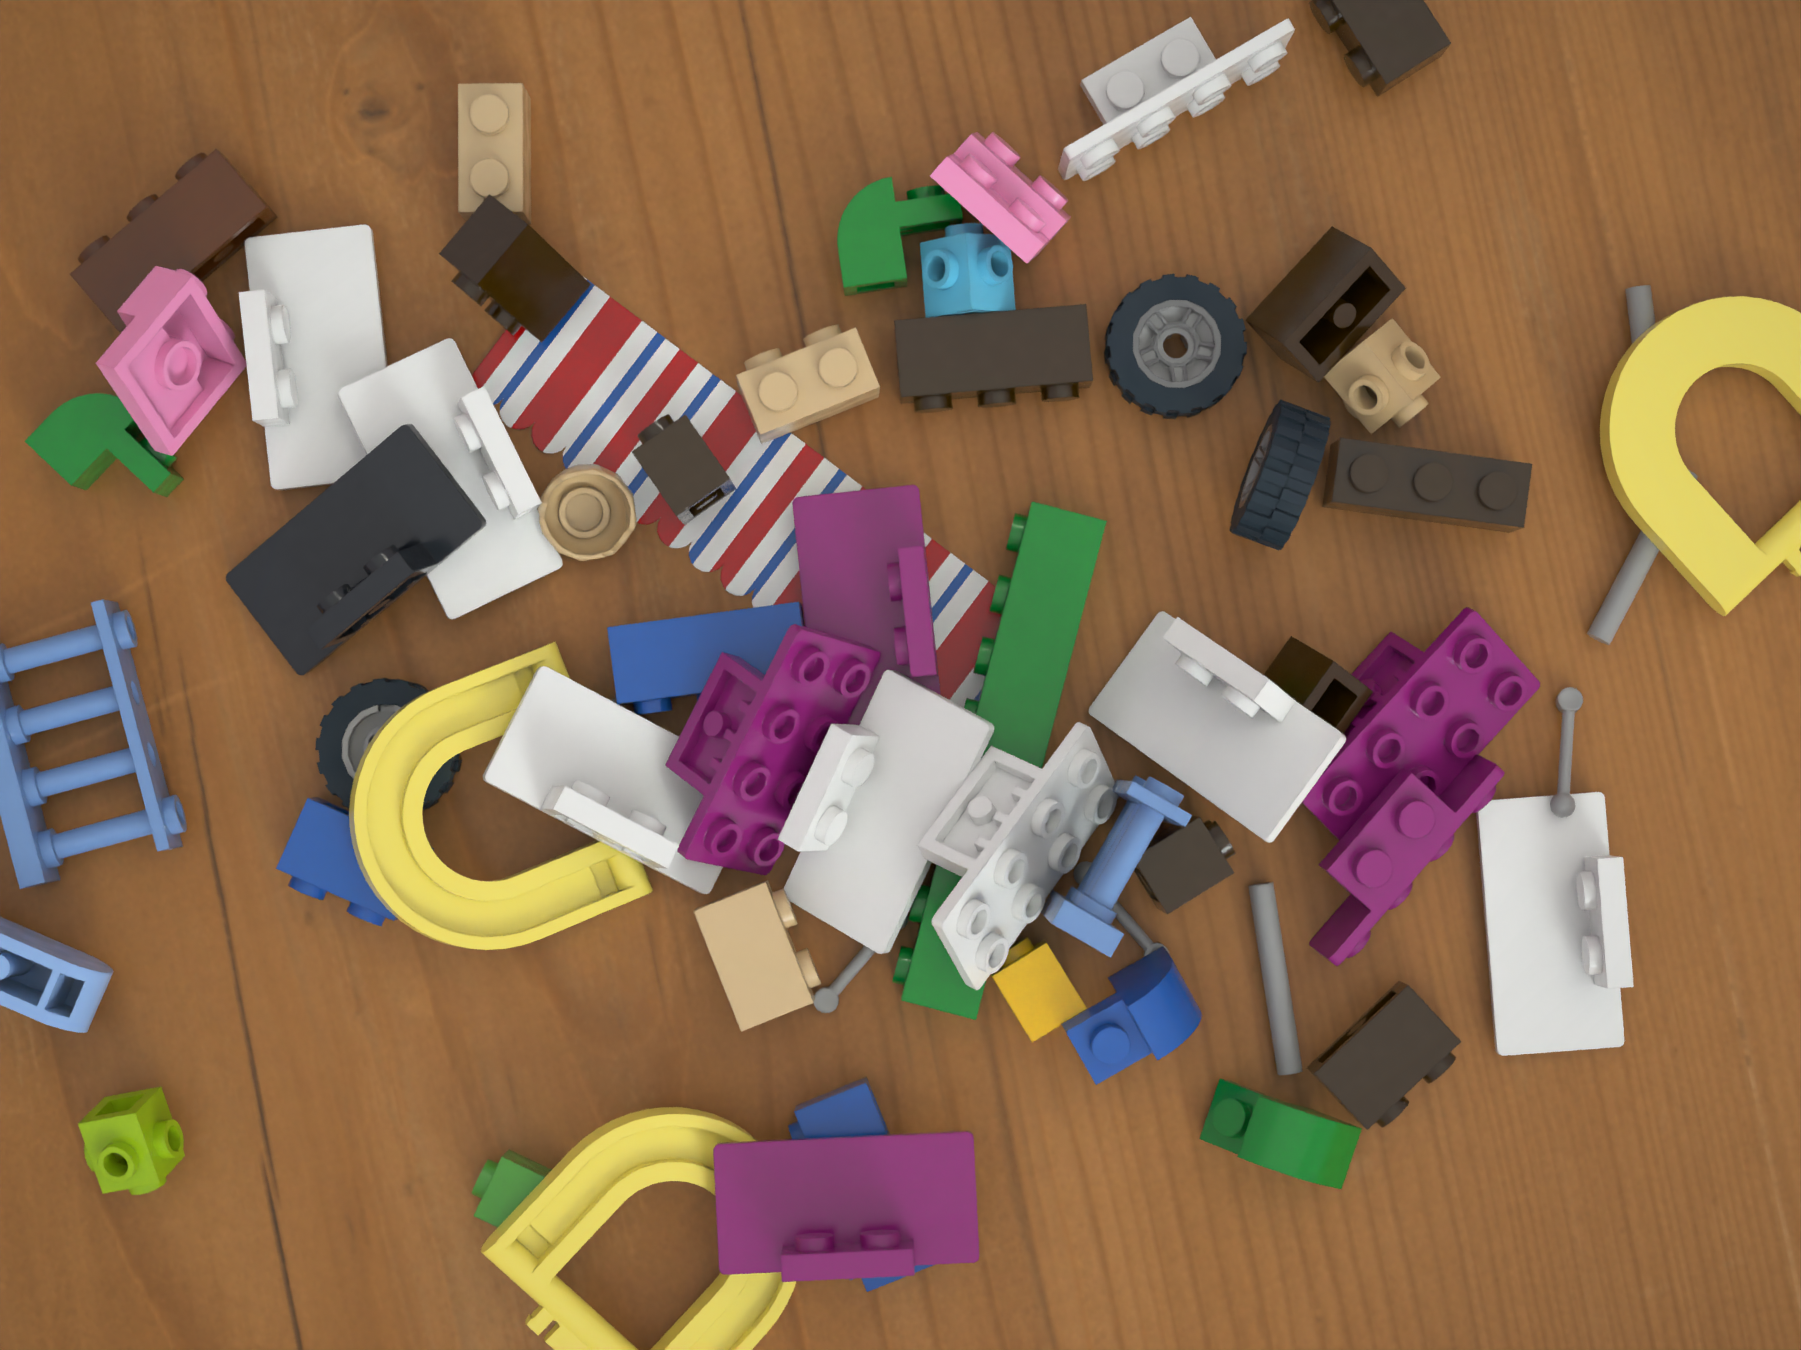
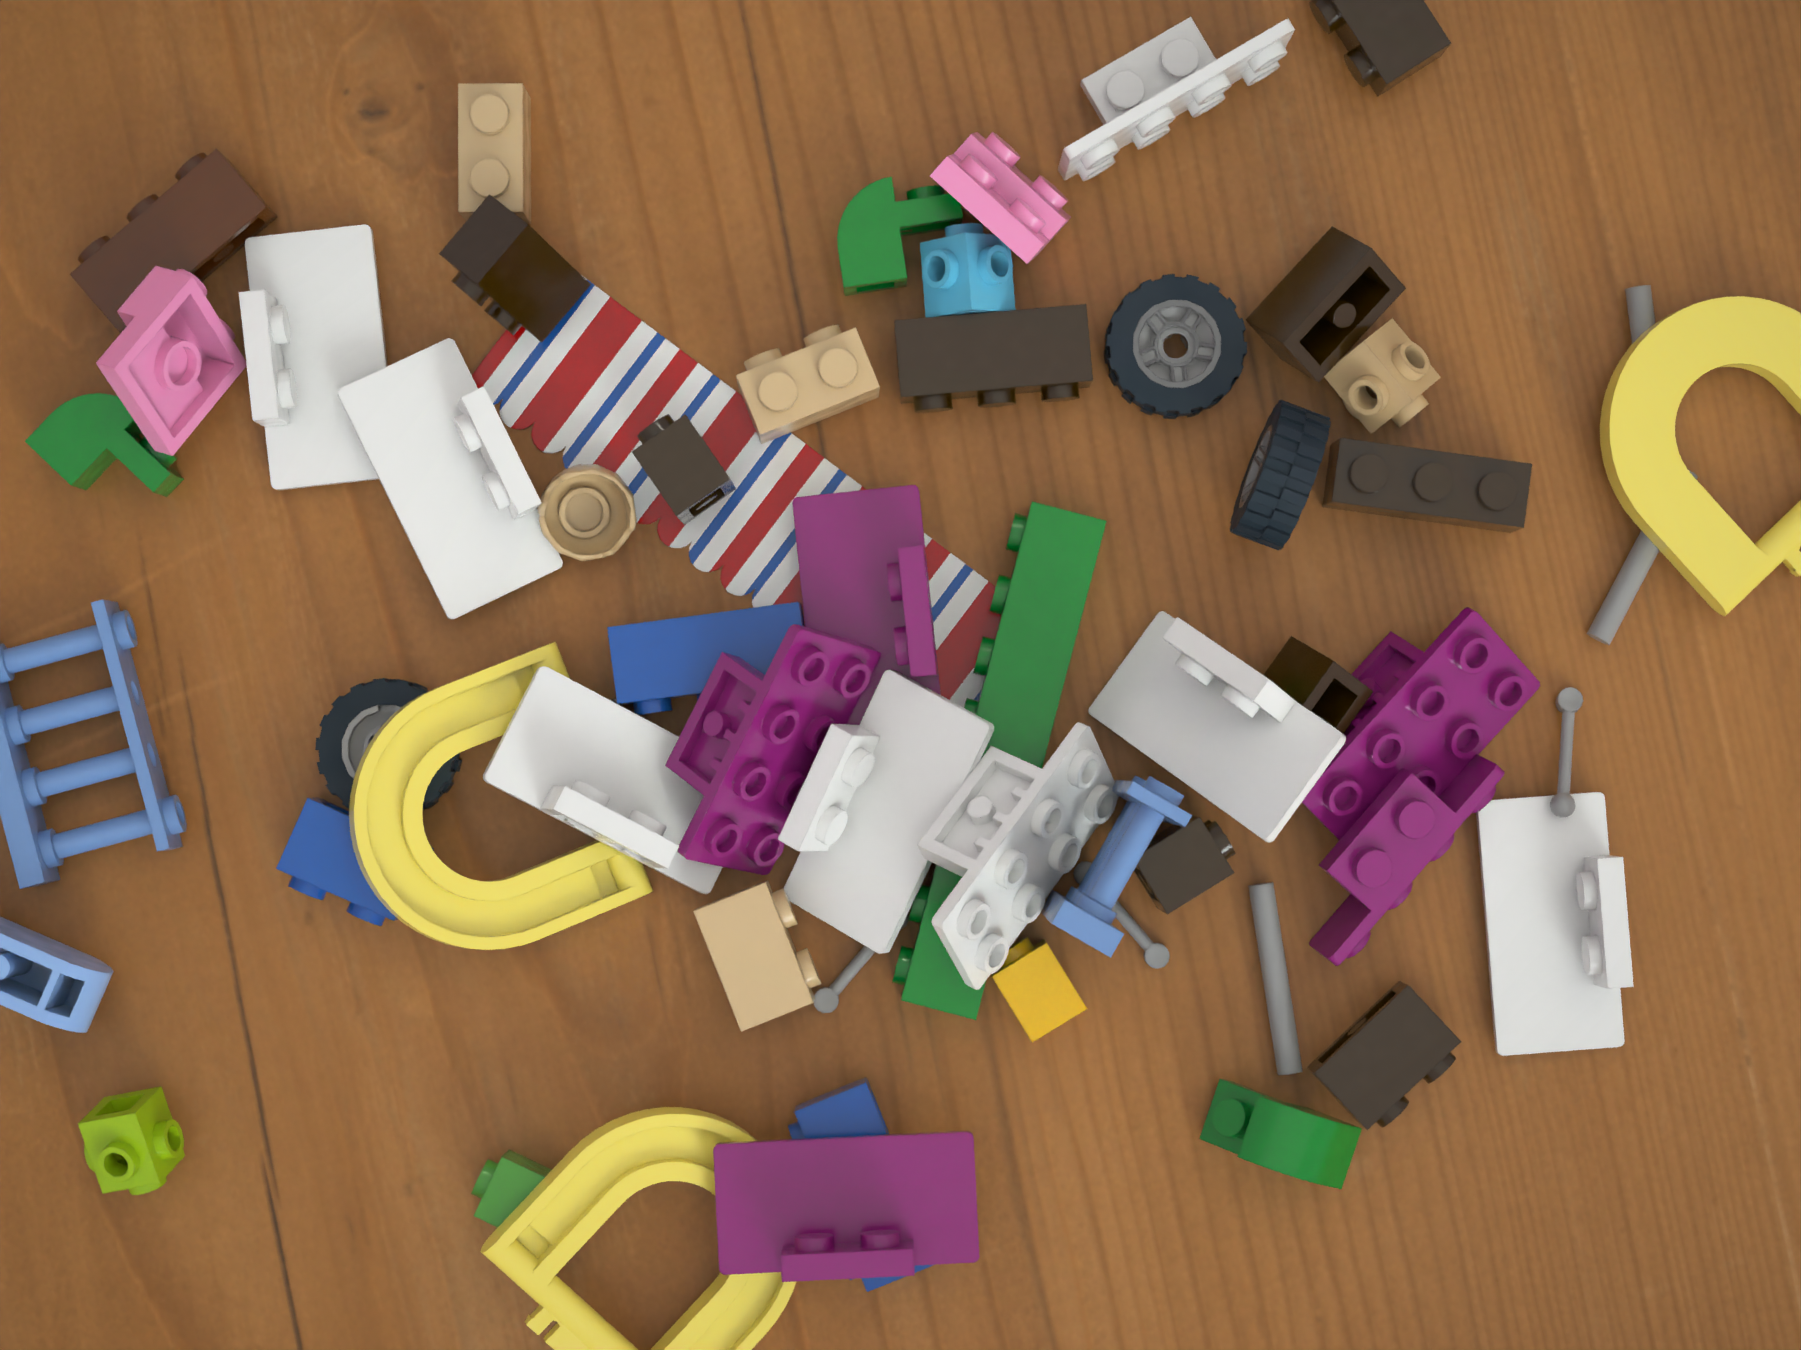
(355, 549): black bracket -> none
(1143, 1017): blue brick -> none

